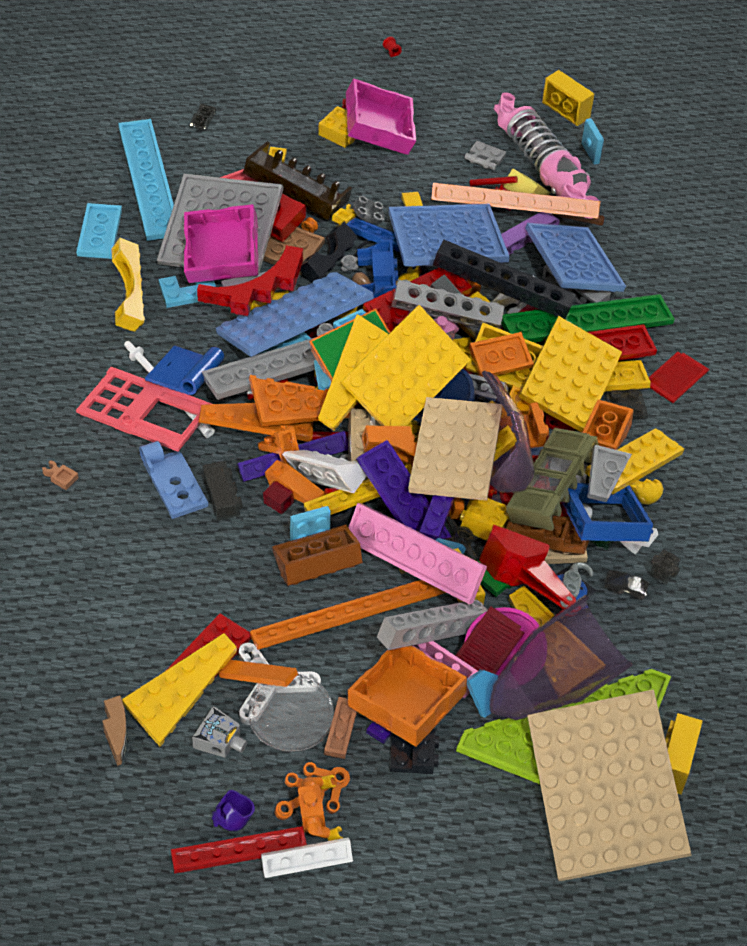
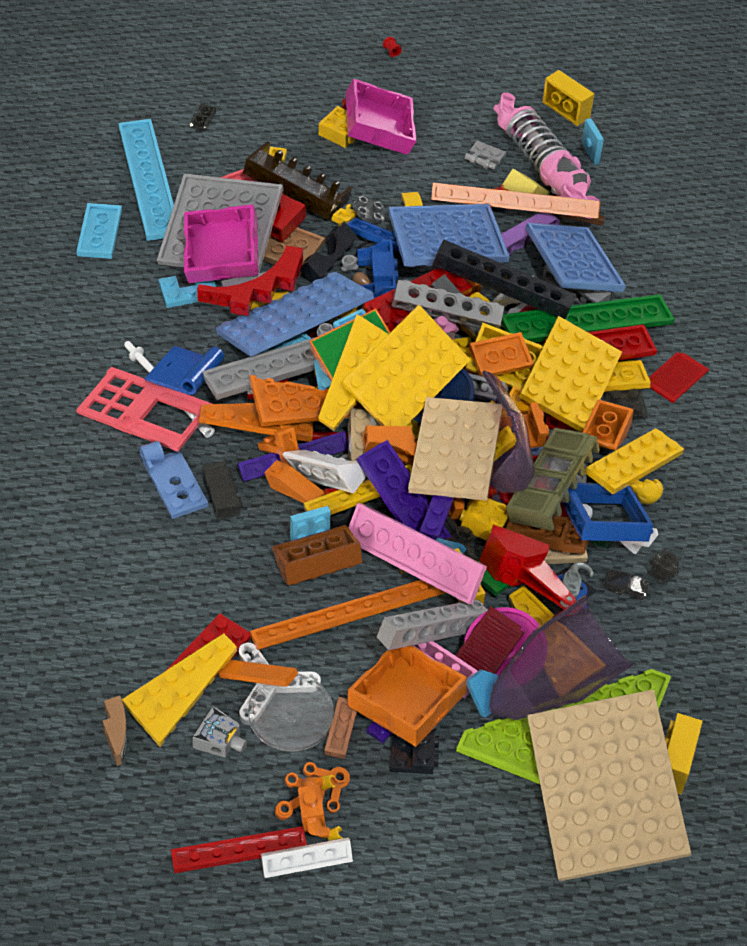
(60, 476): nougat plate -> none
(126, 259): yellow arch -> none
(233, 811): dark purple helmet -> none
(278, 497): dark red panel -> none
(309, 225): orange bush -> none
(411, 274): yellow plate -> none
(492, 181): red bar -> none
(605, 471): light grey wing -> none

